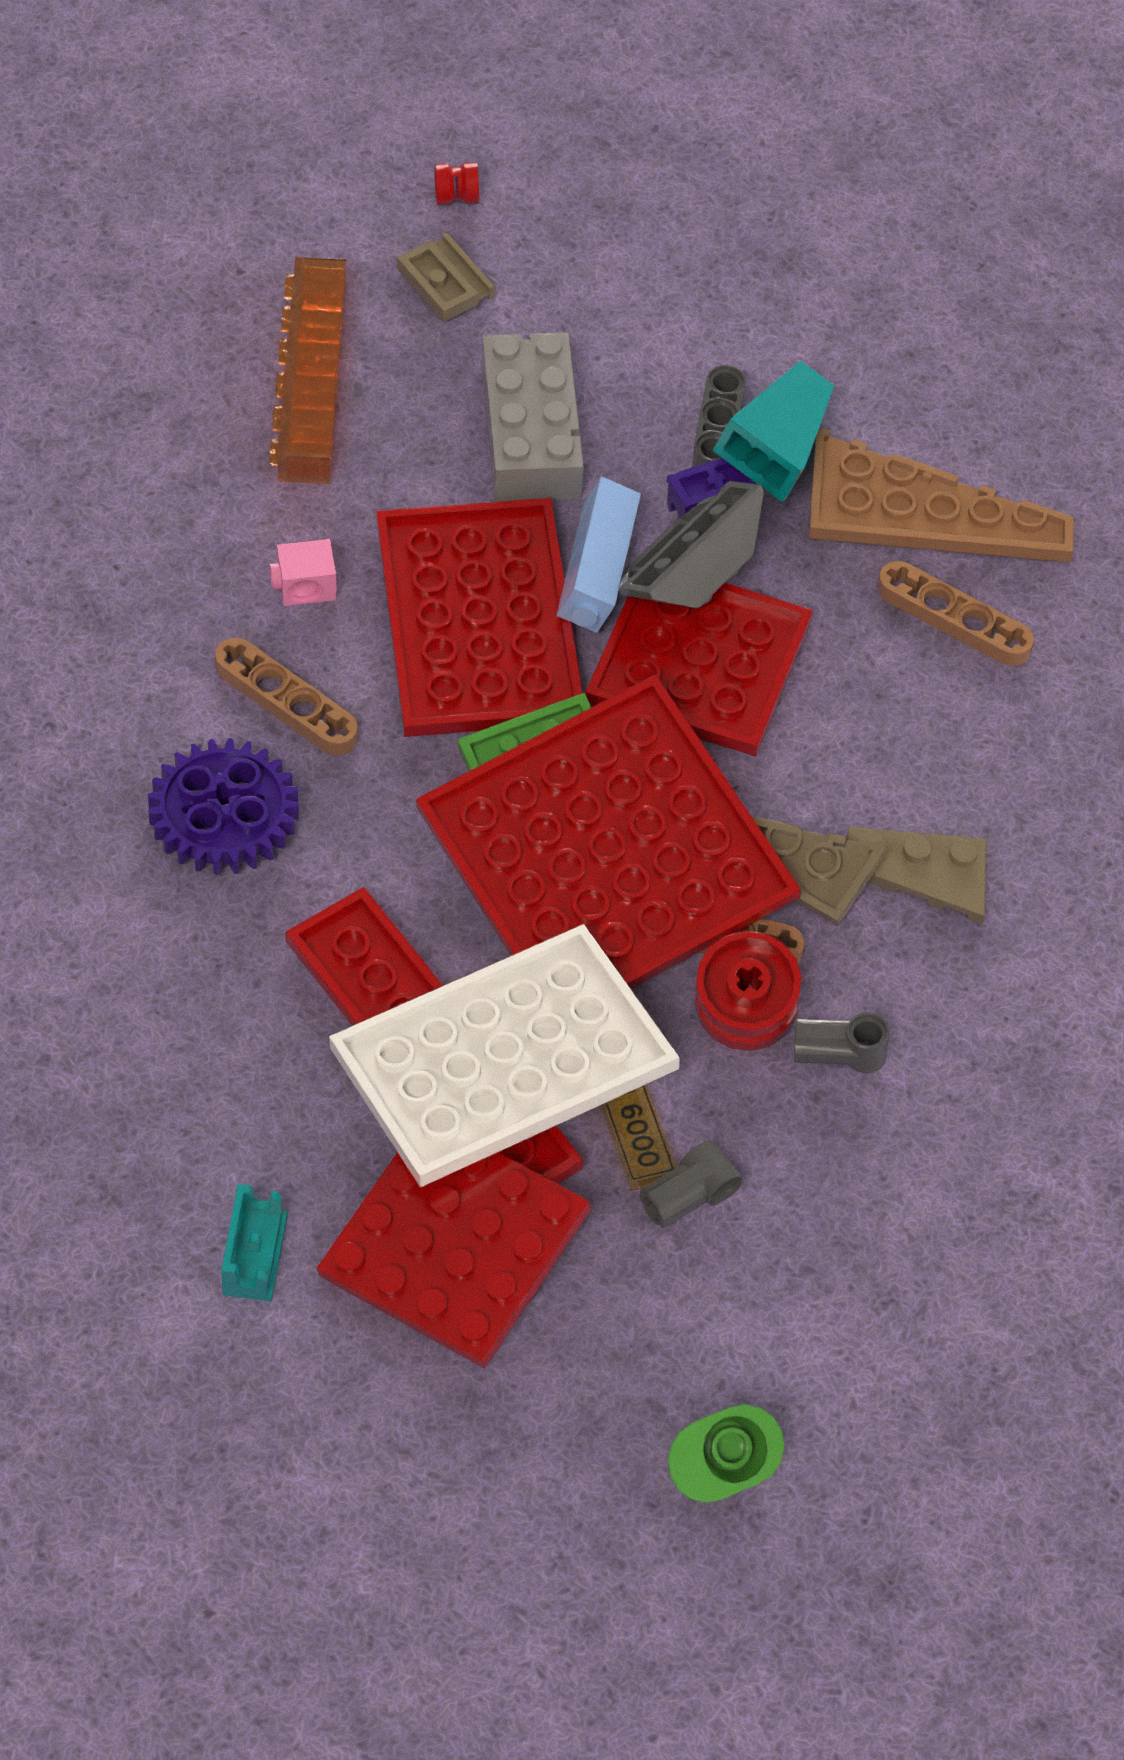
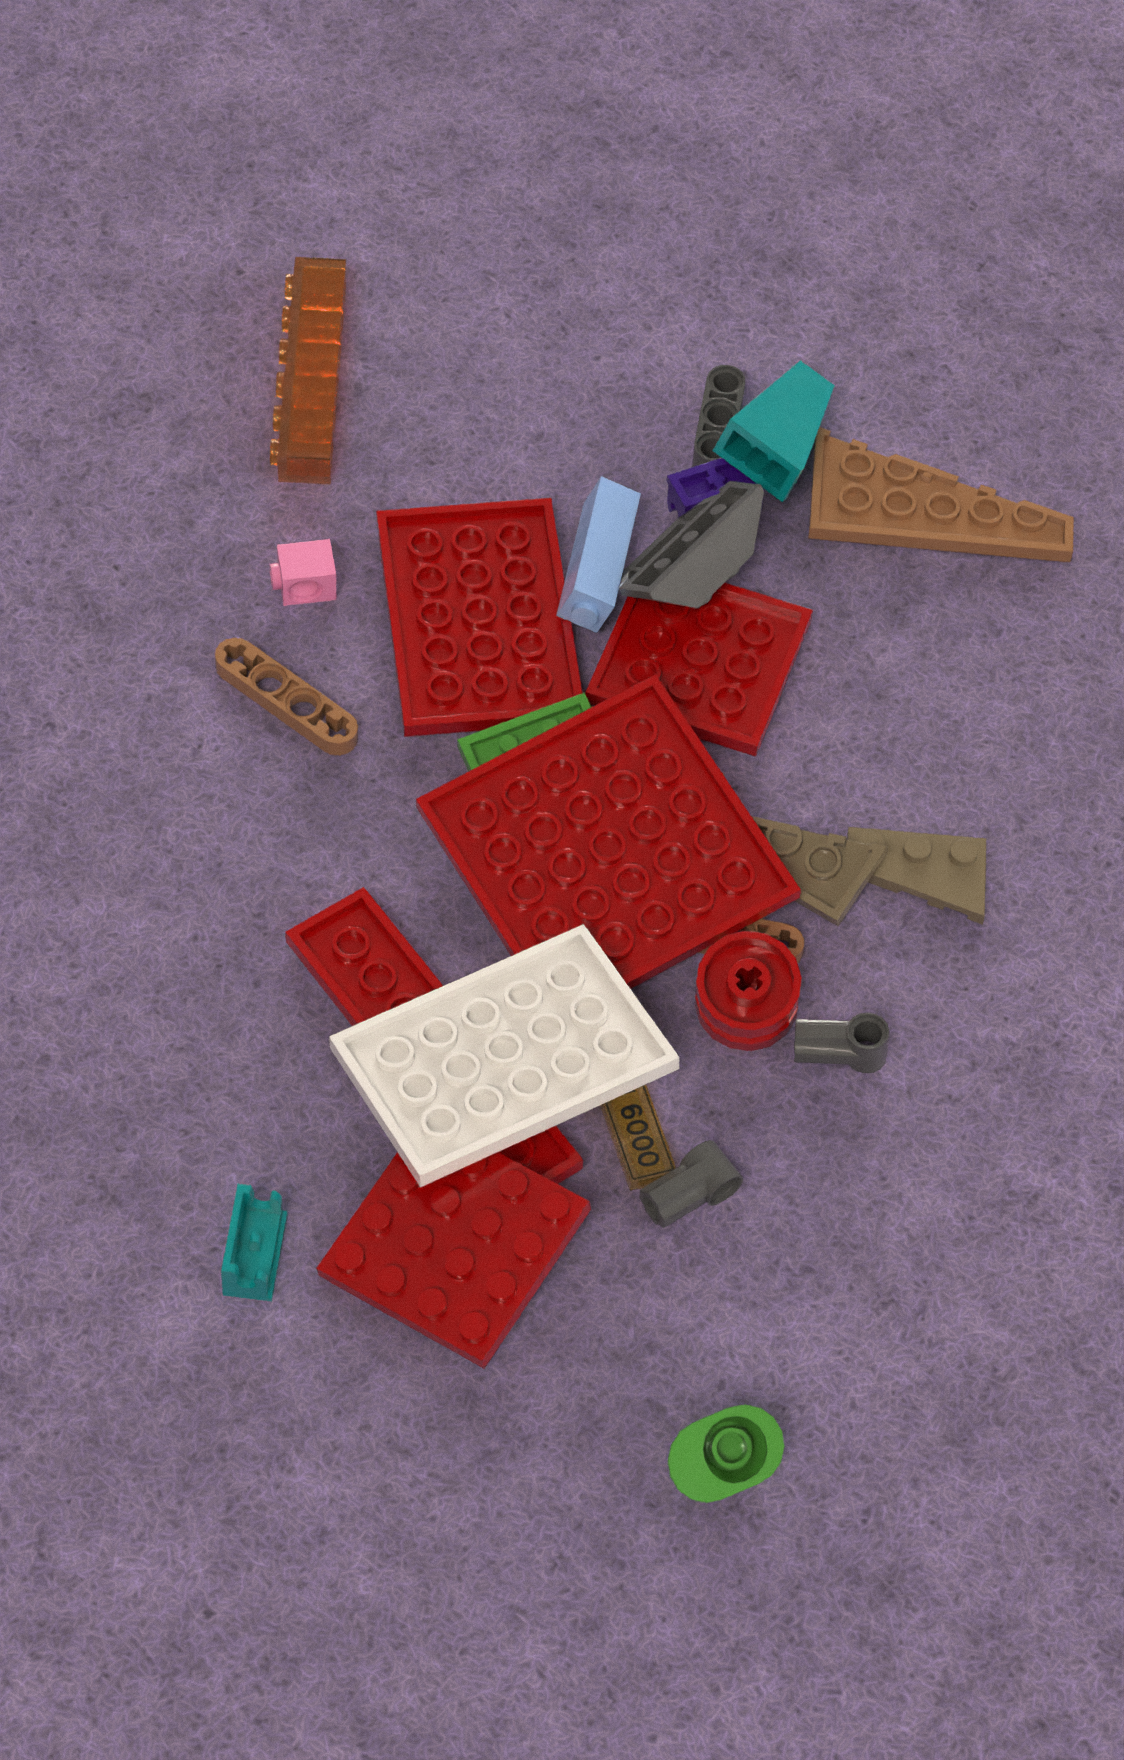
(223, 806): dark purple gear -> none
(445, 277): dark tan plate -> none
(466, 183): red wheel -> none
(532, 417): light grey piece -> none
(959, 608): medium nougat beam -> none

